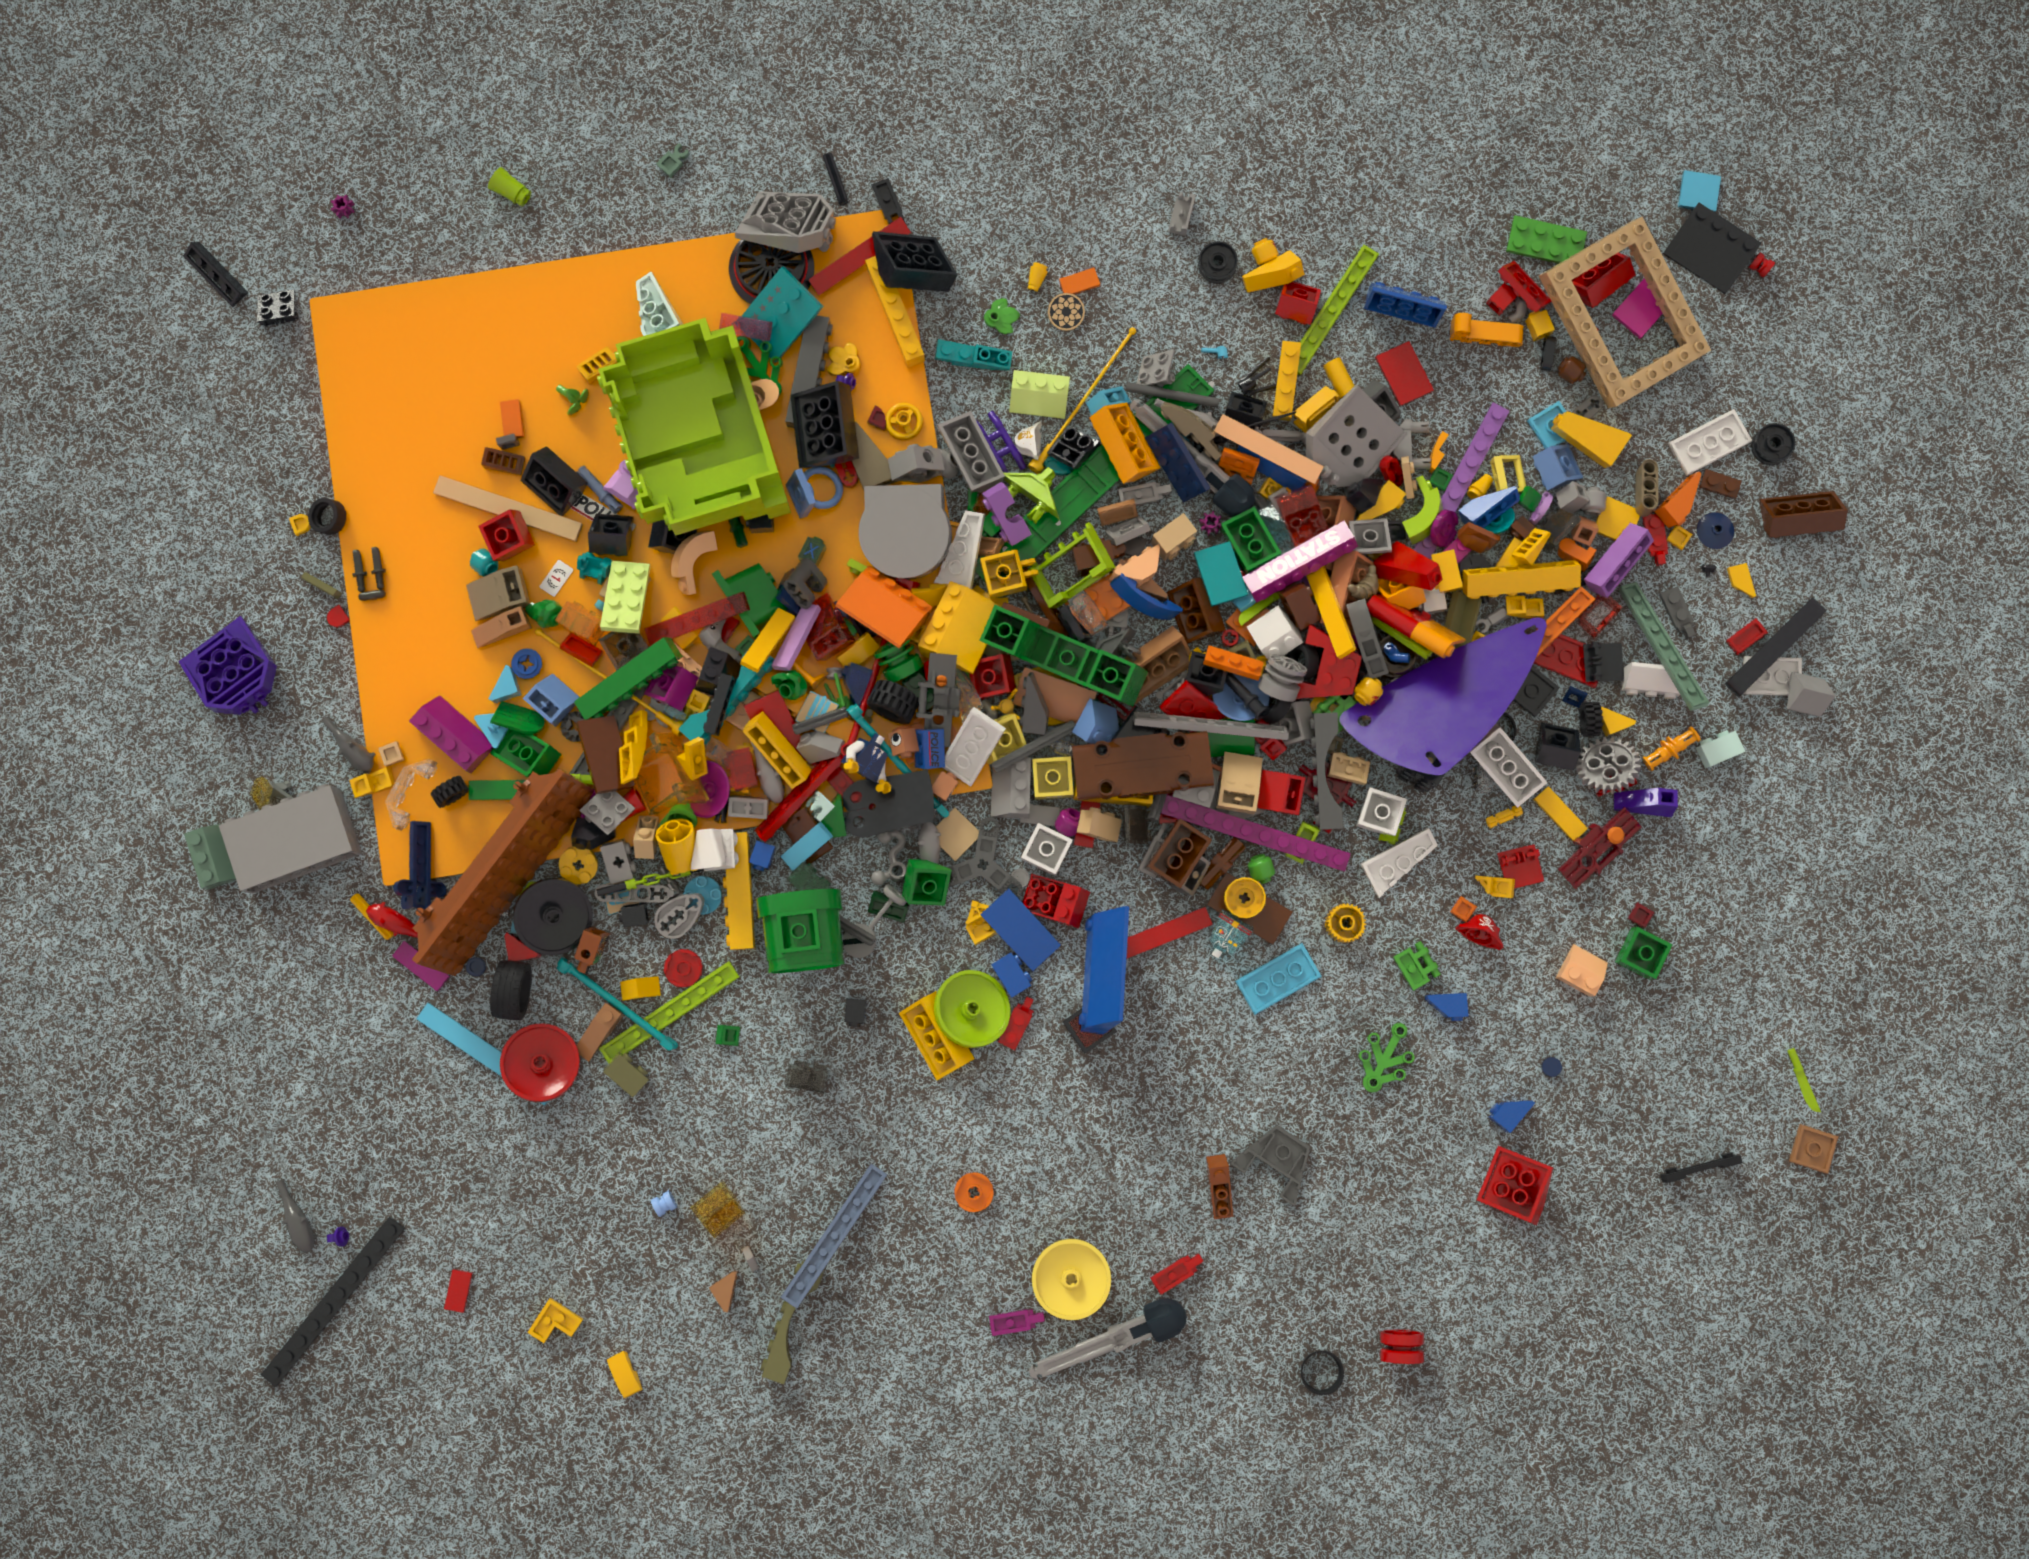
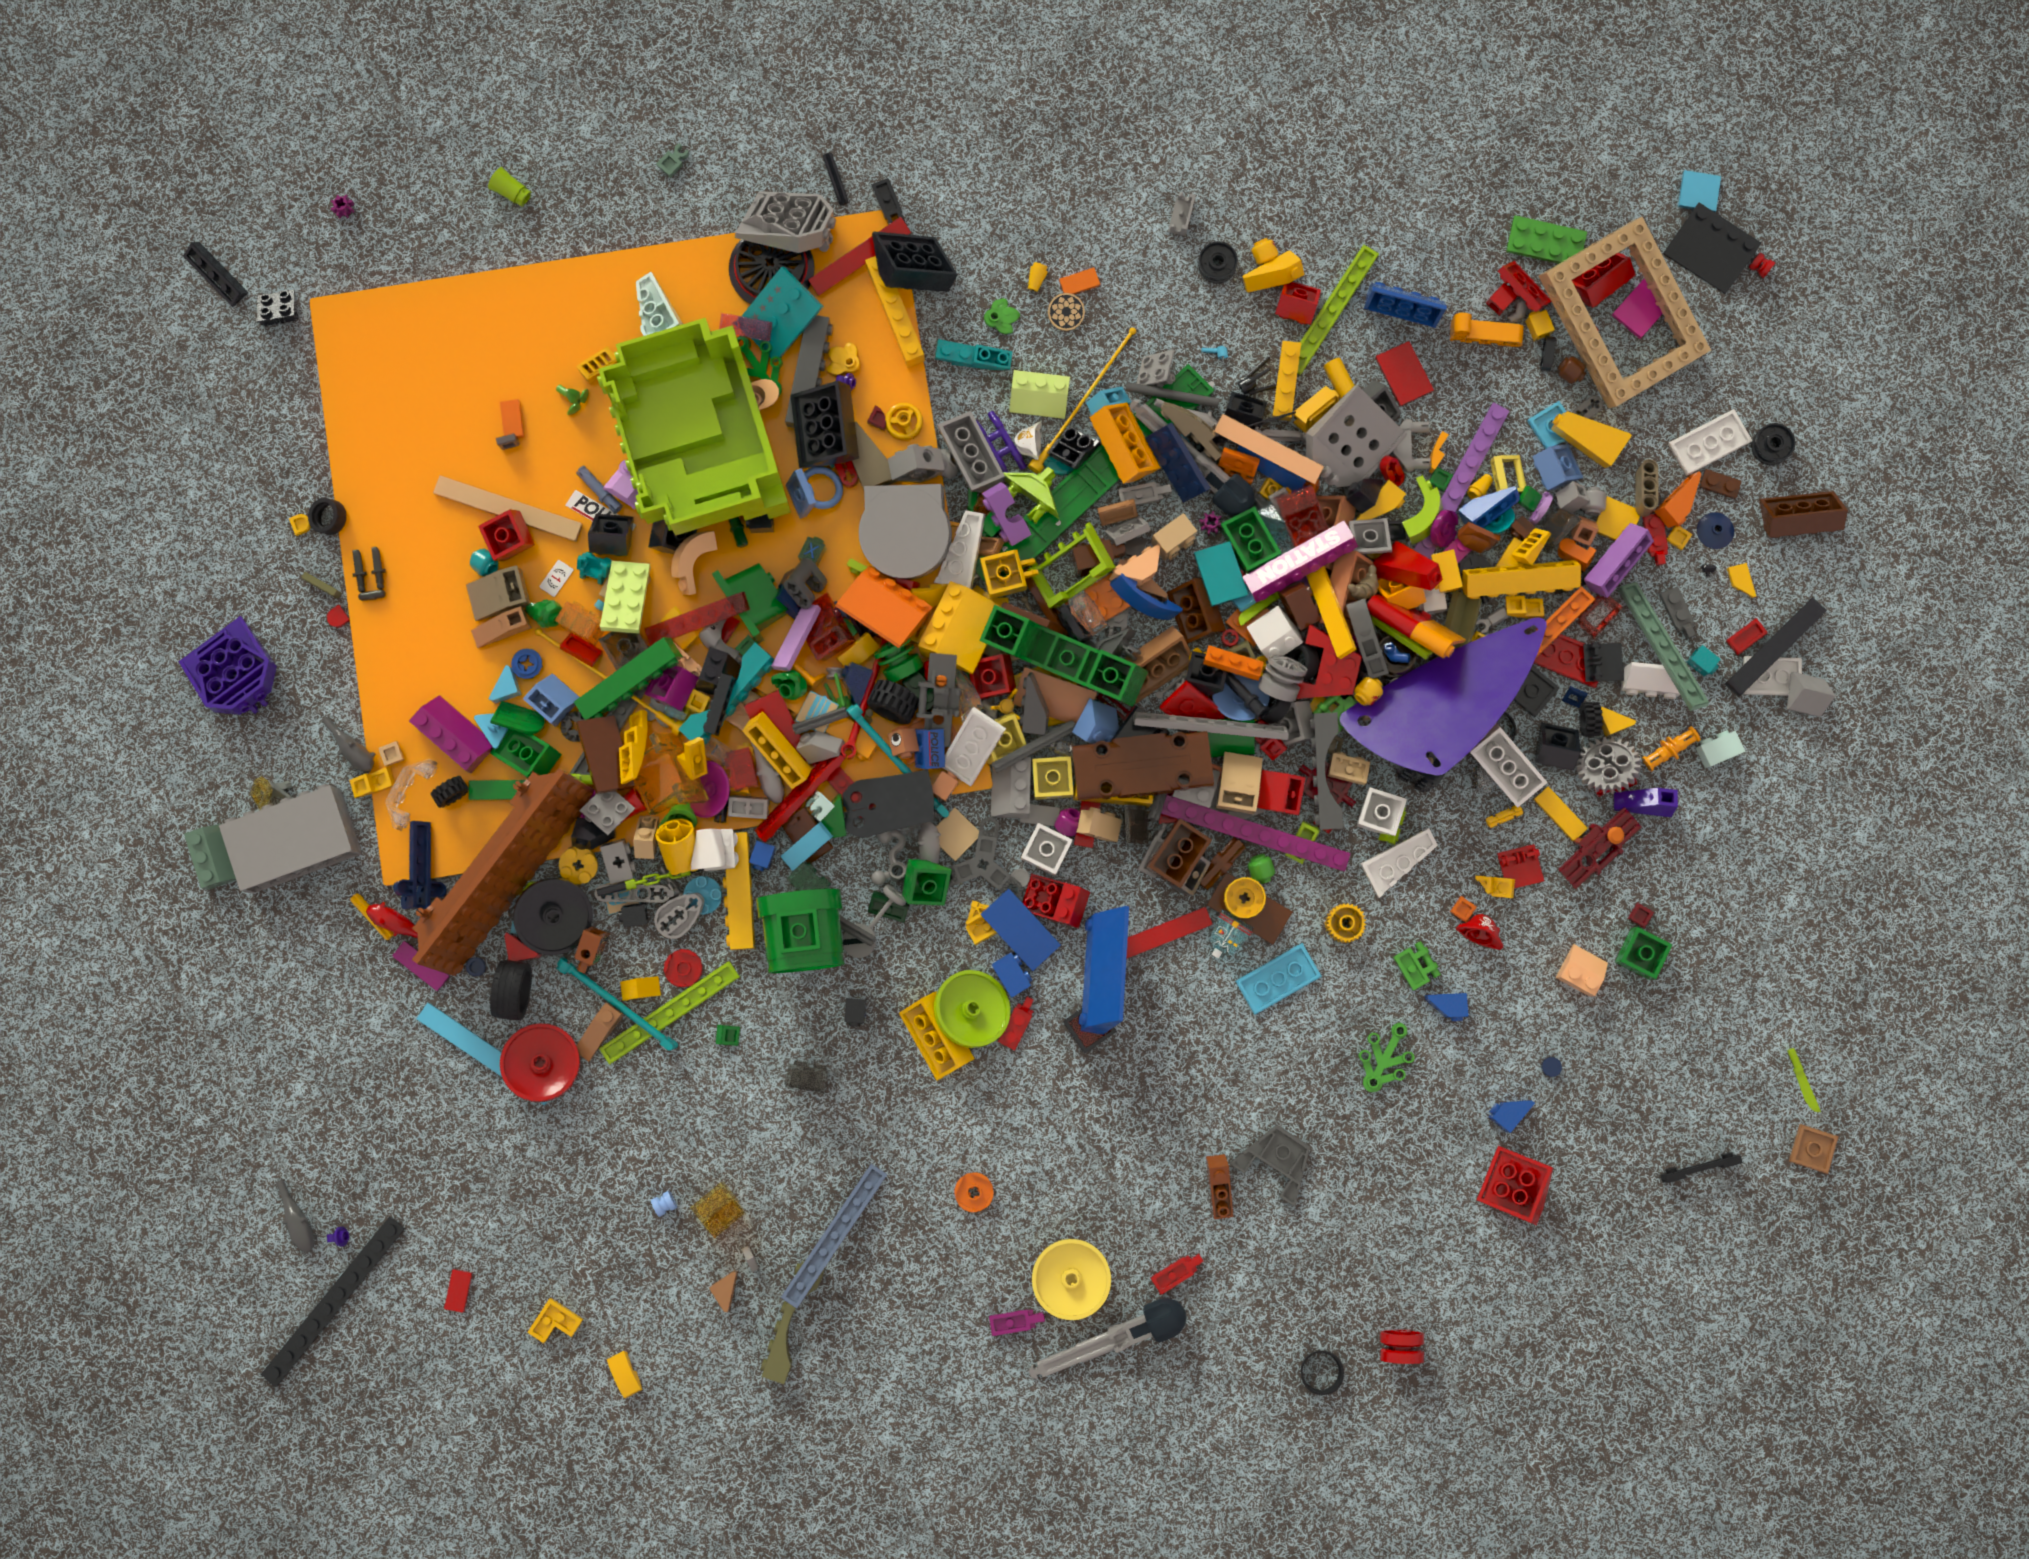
(488, 452): reddish brown slope -> none
(553, 480): black slope -> none
(626, 1074): olive brick -> none
(767, 640): yellow tile -> none
(868, 761): torso -> none
(1408, 469): tan plate -> none
(1703, 661): none -> teal brick

